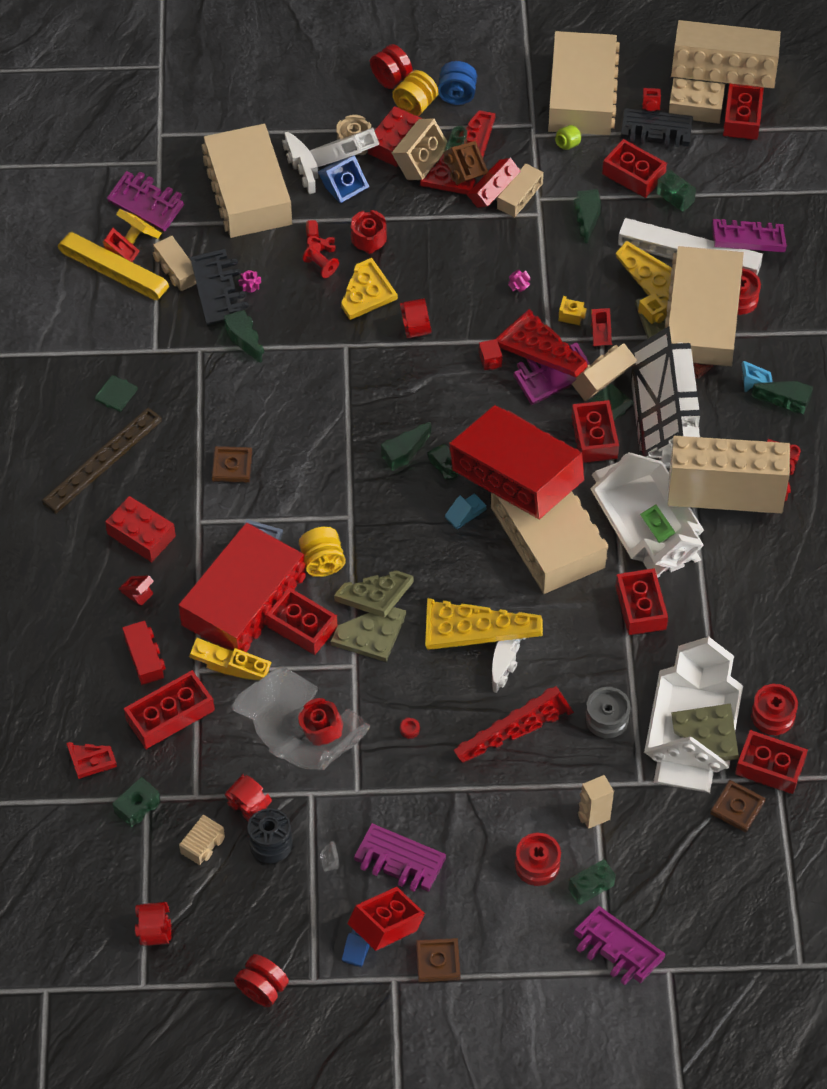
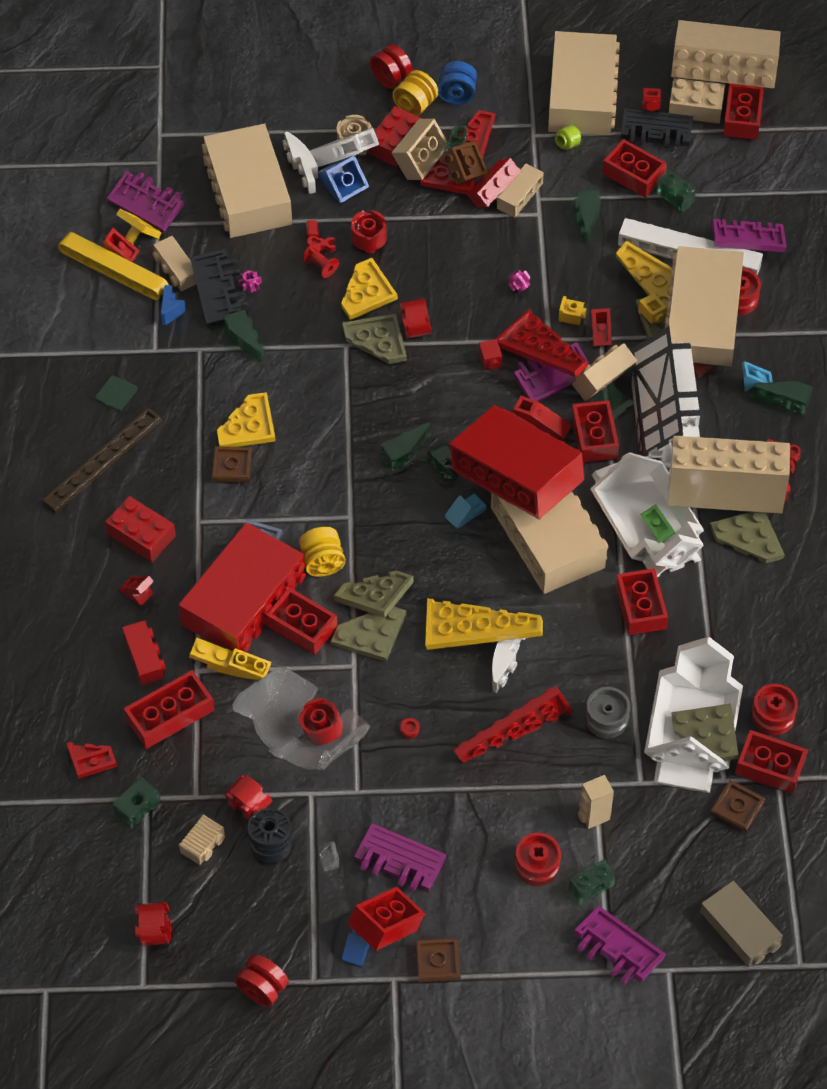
(170, 306): none -> blue slope
(248, 423): none -> yellow plate
(378, 337): none -> olive plate
(542, 417): none -> red slope
(741, 924): none -> dark tan brick
(749, 534): none -> olive plate

